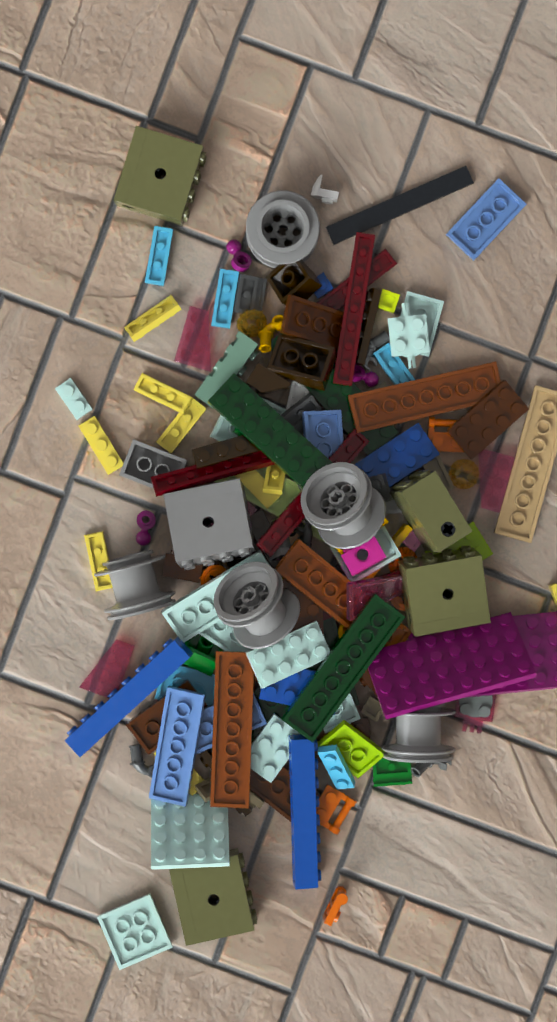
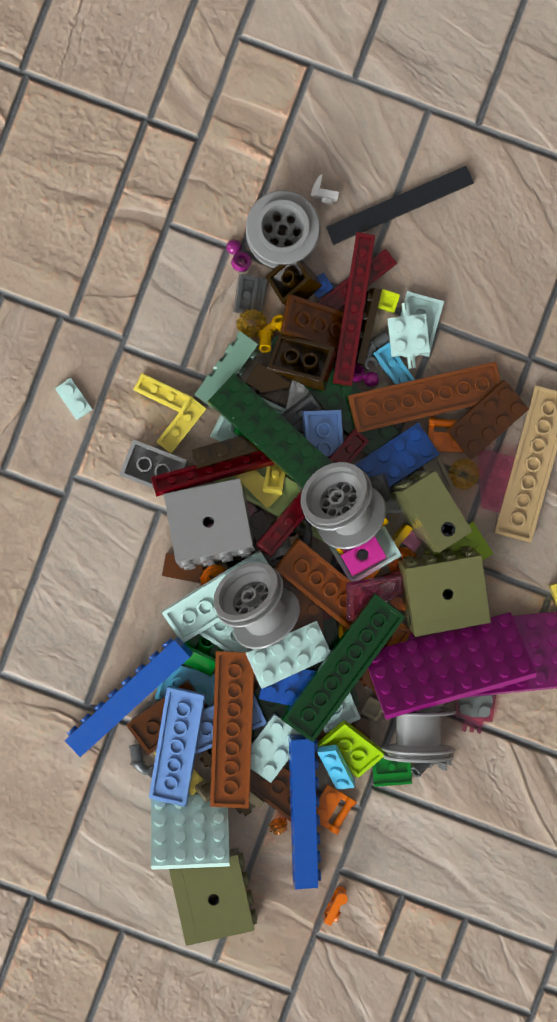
(97, 555): light yellow tile -> none
(101, 445): light yellow plate -> none
(109, 670): clear pink wing -> none
(134, 931): light aqua plate -> none
(135, 585): light grey wheel -> none
(143, 537): magenta plate -> none
(152, 318): light yellow plate -> none
(157, 155): olive gear -> none
(159, 256): medium azure plate -> none
(195, 340): clear pink wing -> none
(225, 298): medium azure plate -> none
(278, 826): none -> clear orange plate
(486, 219): medium blue plate -> none

